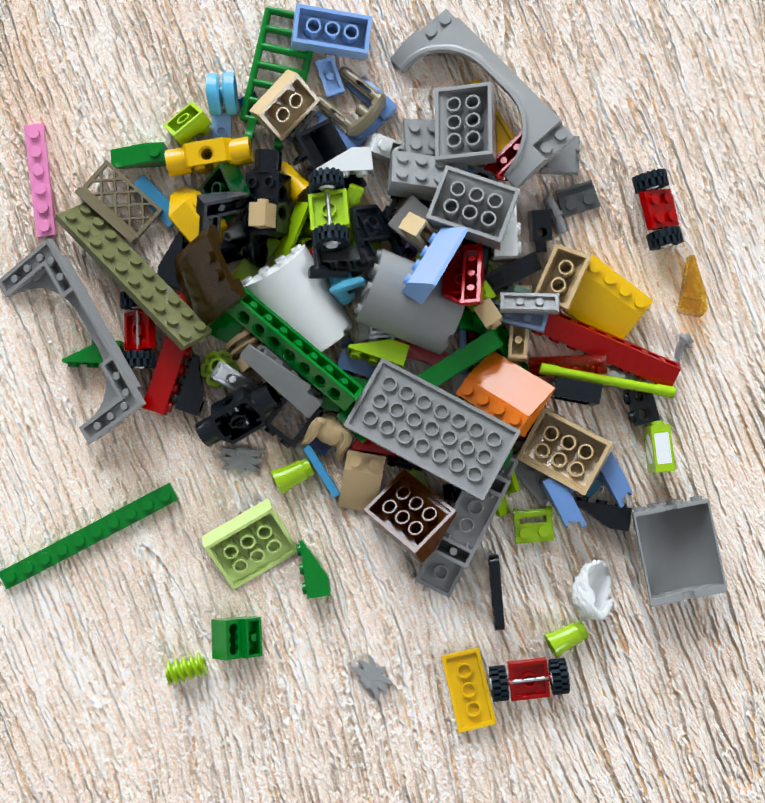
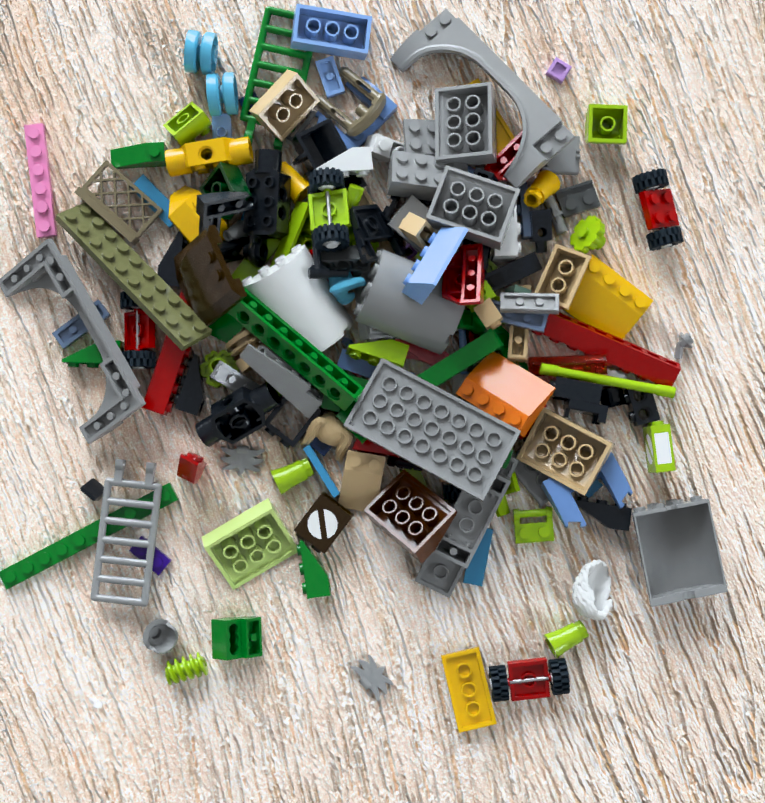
(75, 328): none -> sand blue plate
(93, 489): none -> black slope
(149, 544): none -> light grey bar
(160, 559): none -> dark purple plate
(160, 636): none -> light grey helmet
(191, 467): none -> red slope
(200, 52): none -> medium azure wheel
(262, 214): tan brick -> none
(323, 523): none -> dark brown brick
(475, 572): none -> dark azure tile
(496, 592): black beam -> none
(524, 213): none -> sand blue plate
(542, 188): none -> yellow plant
(558, 70): none -> lavender tile
(588, 235): none -> lime plant
(597, 411): none -> black piece
(606, 124): none -> lime brick
(612, 397): none -> black slope
(692, 294): clear yellow slope -> none

